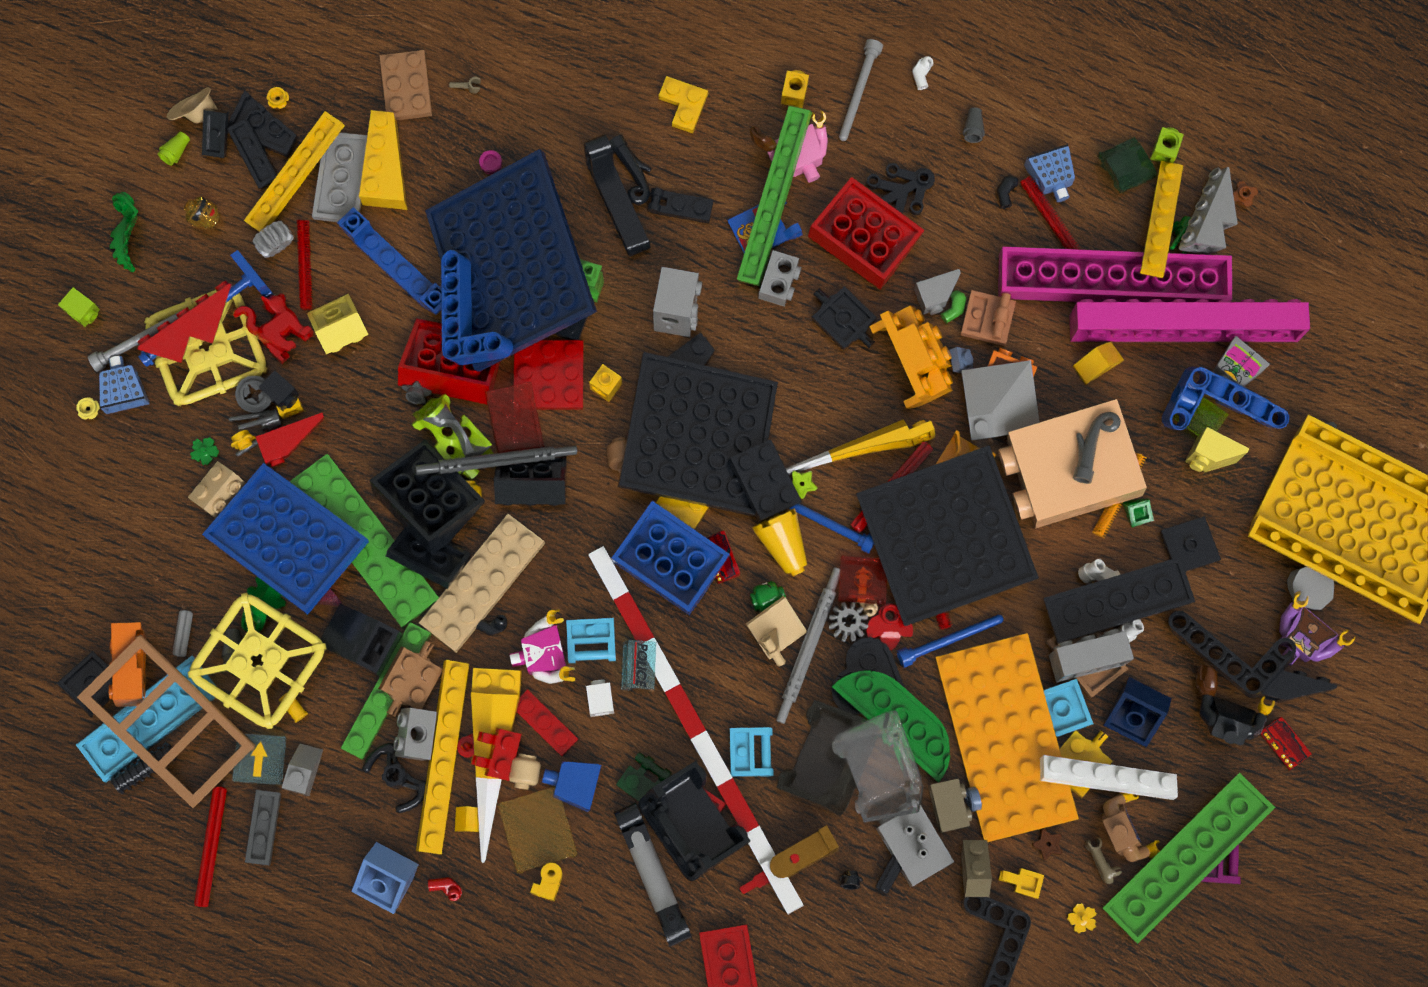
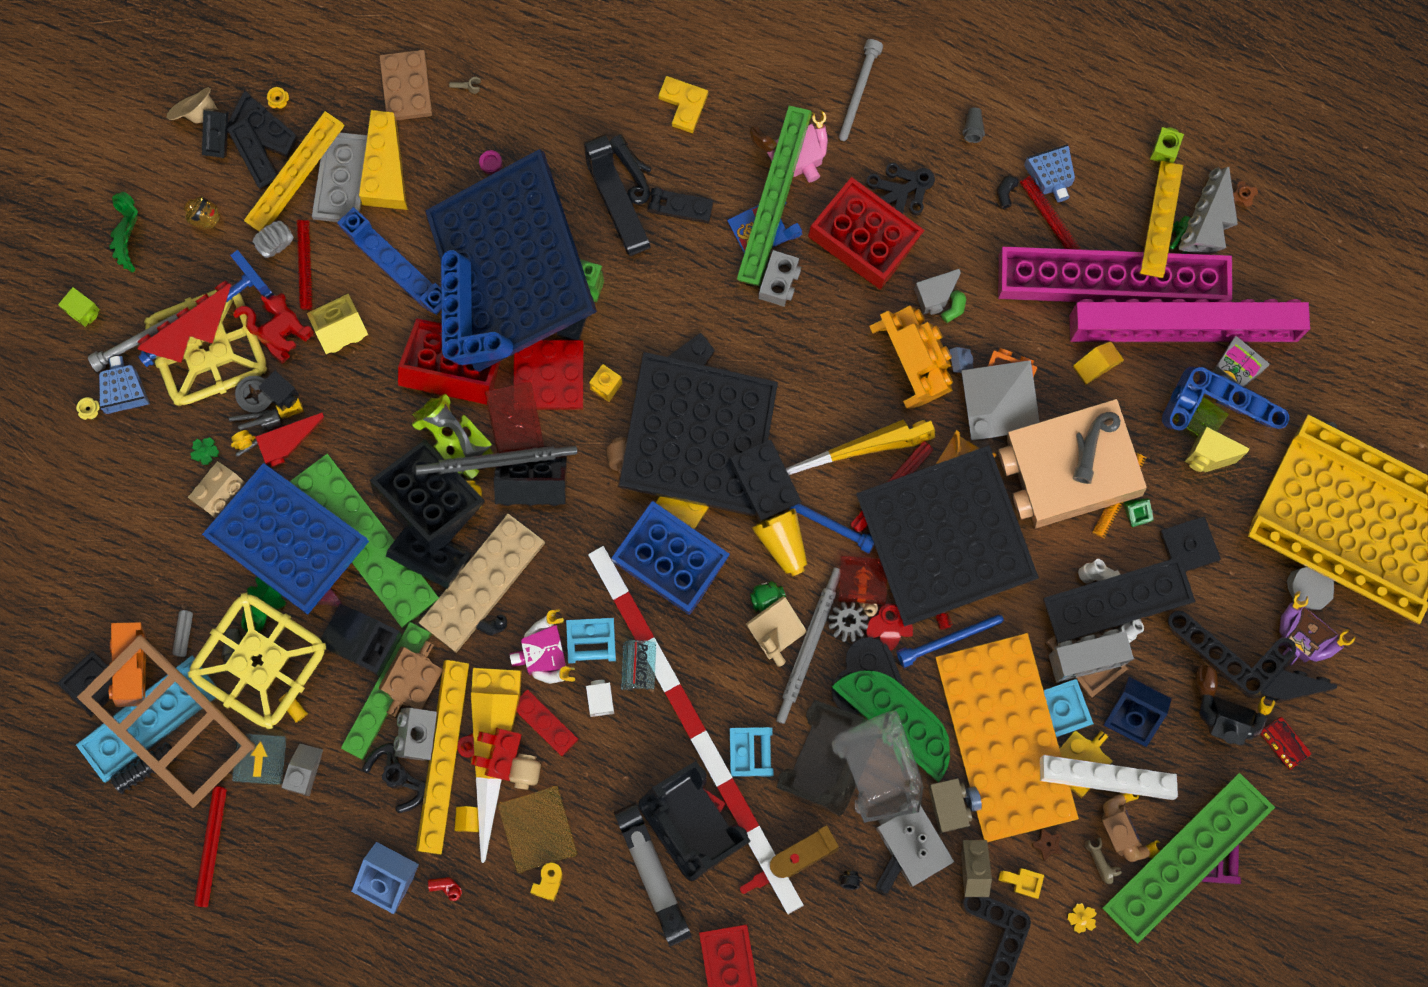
(173, 149): lime cone -> none
(263, 827): dark grey plate -> none
(416, 393): dark grey plate -> none
(574, 783): blue torso -> none
(634, 781): dark green plate -> none
(676, 302): light grey piece -> none
(730, 568): slope -> none
(794, 97): yellow brick -> none
(808, 484): lime plate -> none
(844, 318): black plate -> none
(920, 71): white arm -> none
(988, 317): nougat plate -> none
(1128, 165): clear green slope -> none

